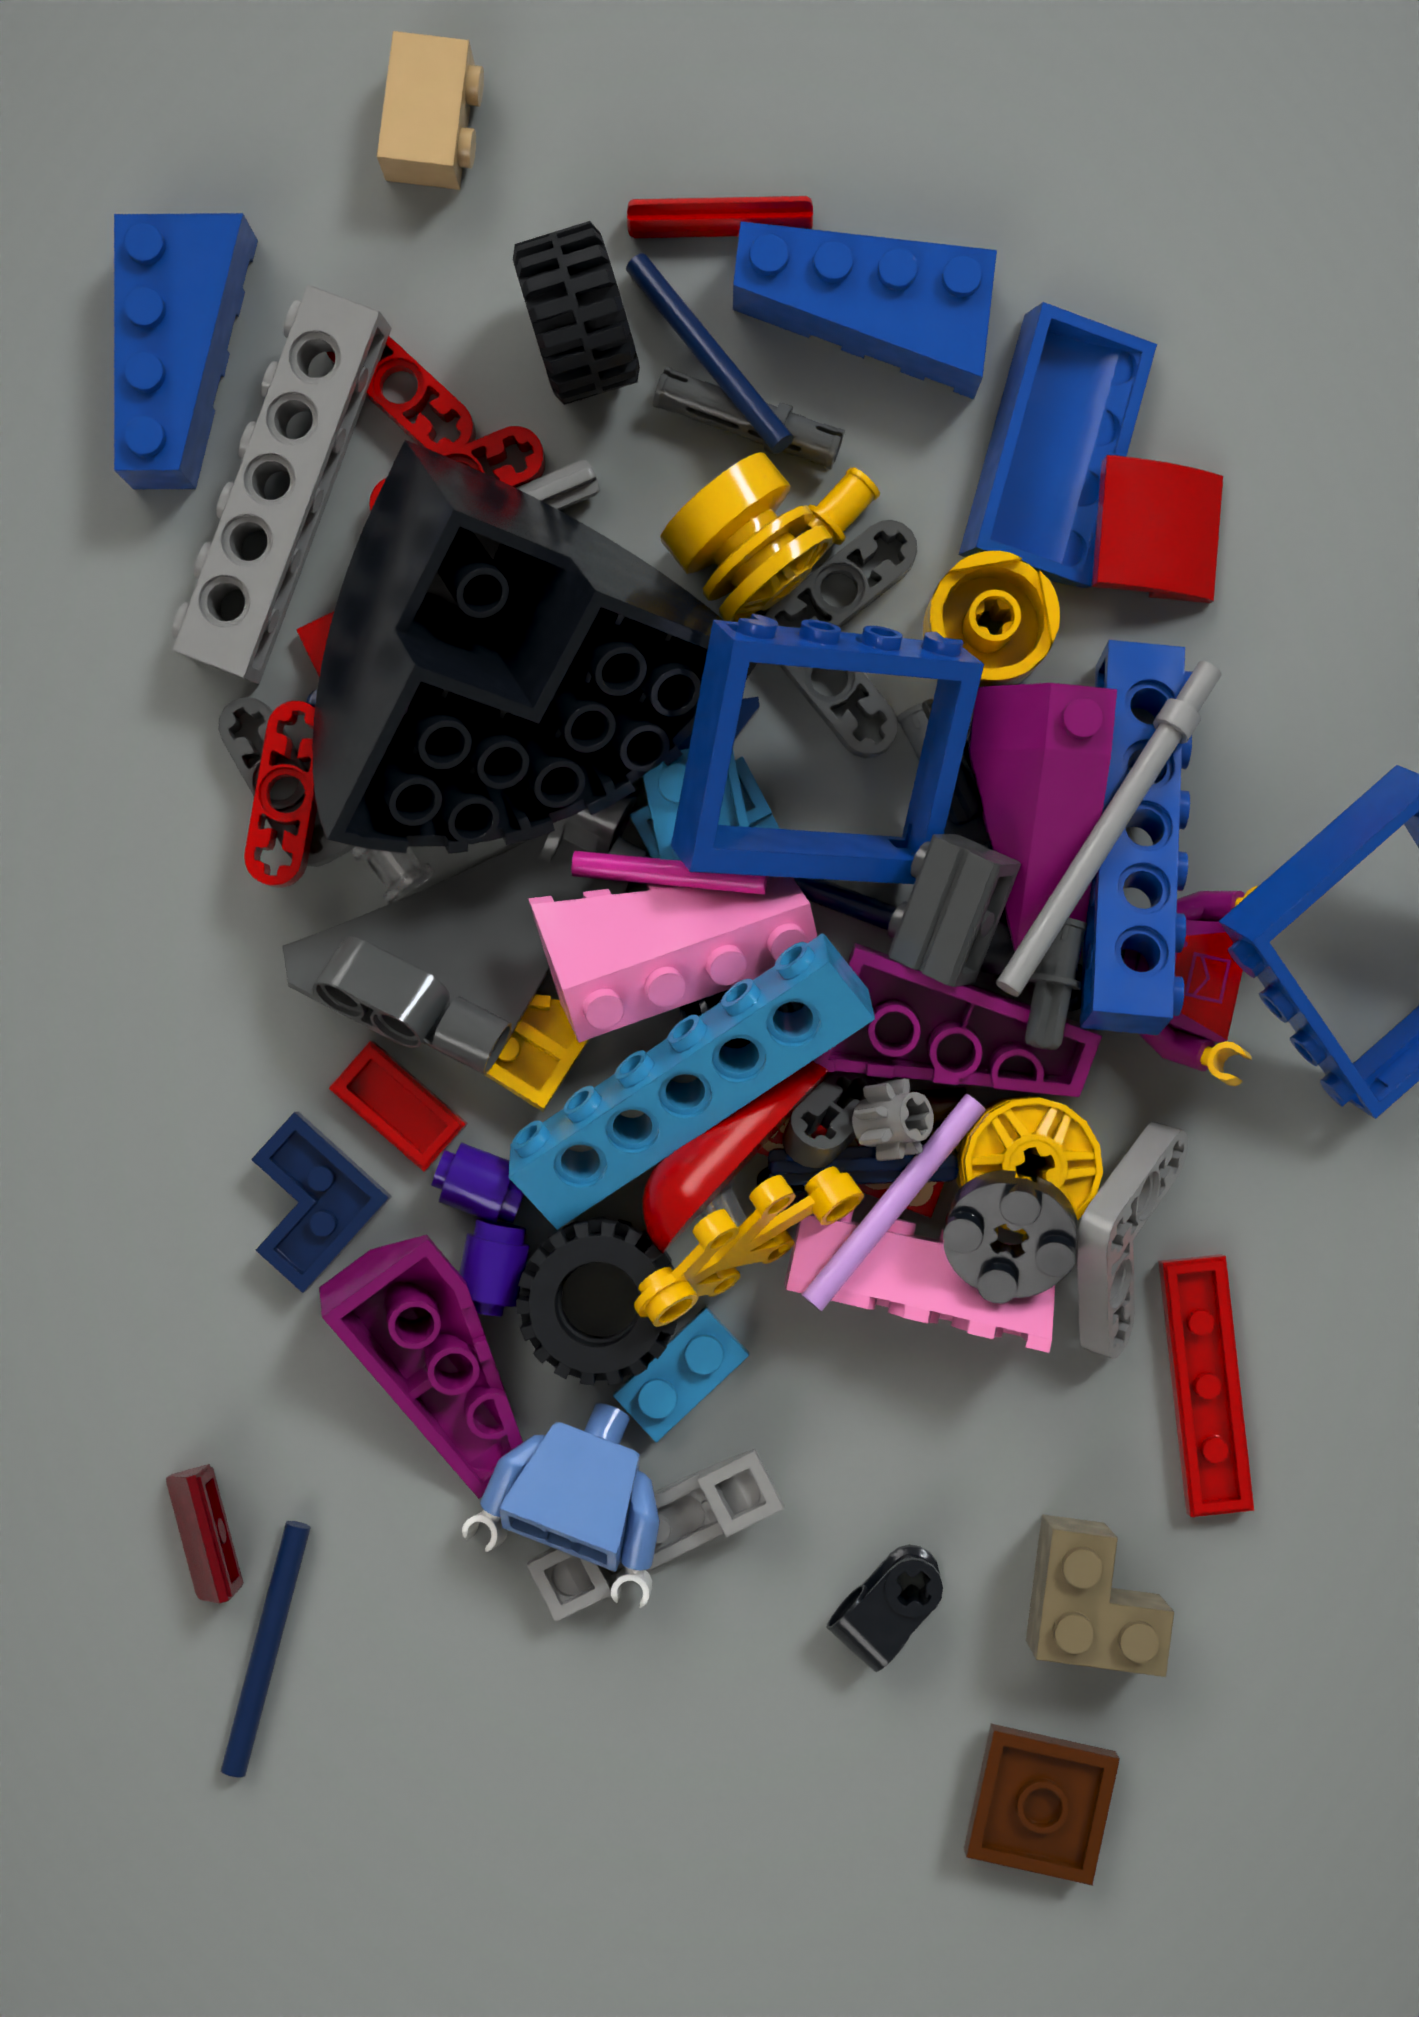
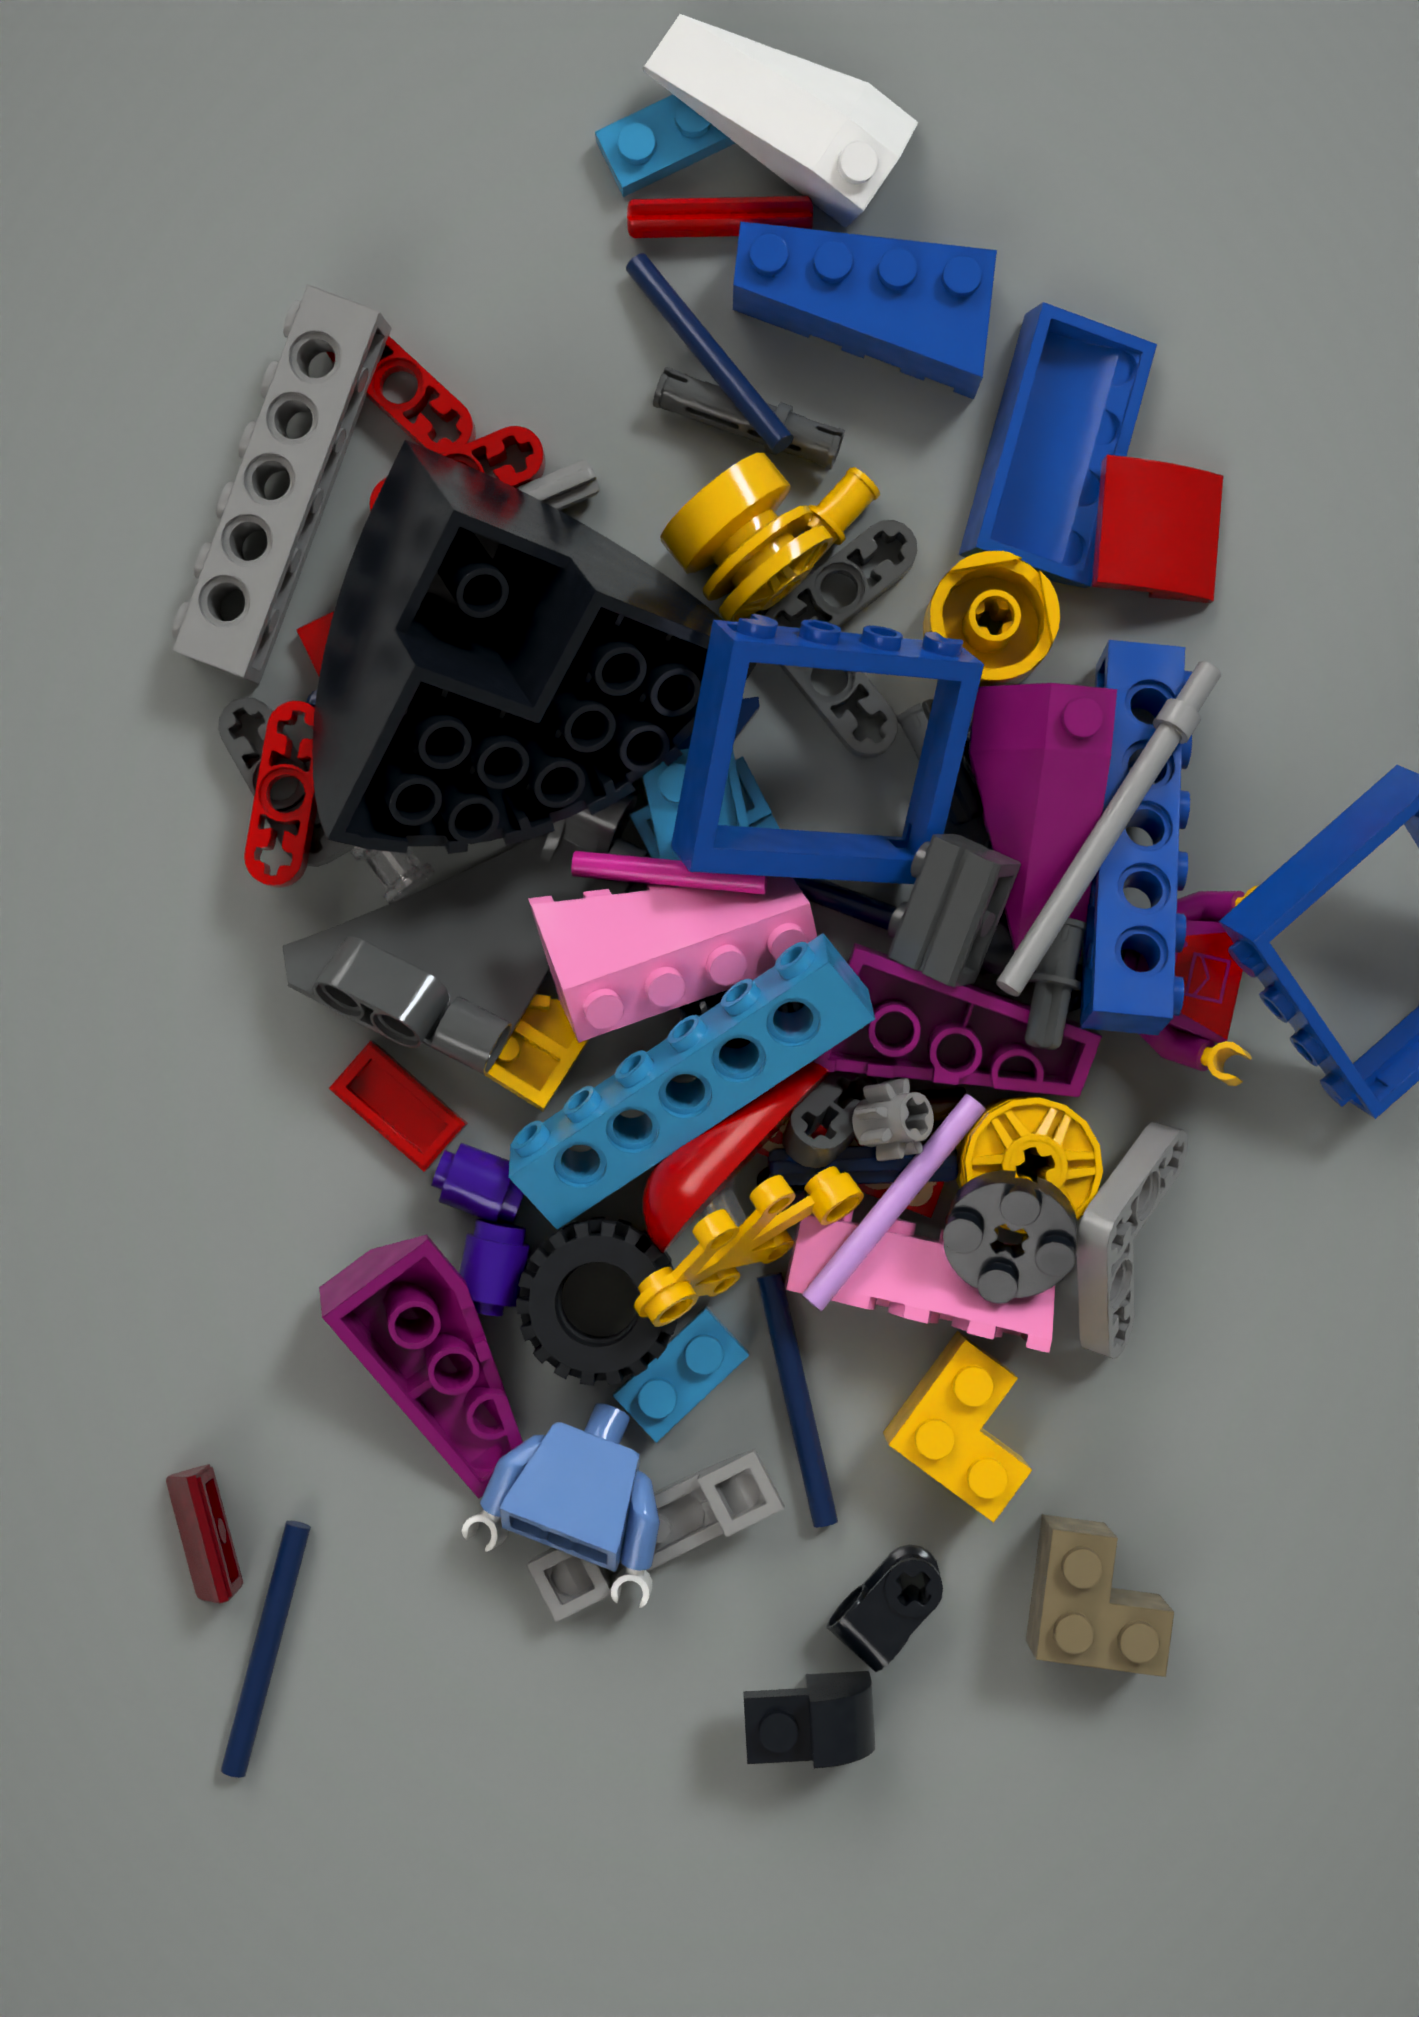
(172, 330): blue wedge -> none
(331, 1195): dark blue plate -> none
(428, 110): tan brick -> none
(576, 312): black tyre -> none
(657, 143): none -> dark azure plate
(797, 118): none -> white wedge
(797, 1400): none -> dark blue bar
(819, 1723): none -> black brick
(944, 1432): none -> yellow brick
(1041, 1804): reddish brown plate -> none
(1206, 1385): red tile -> none

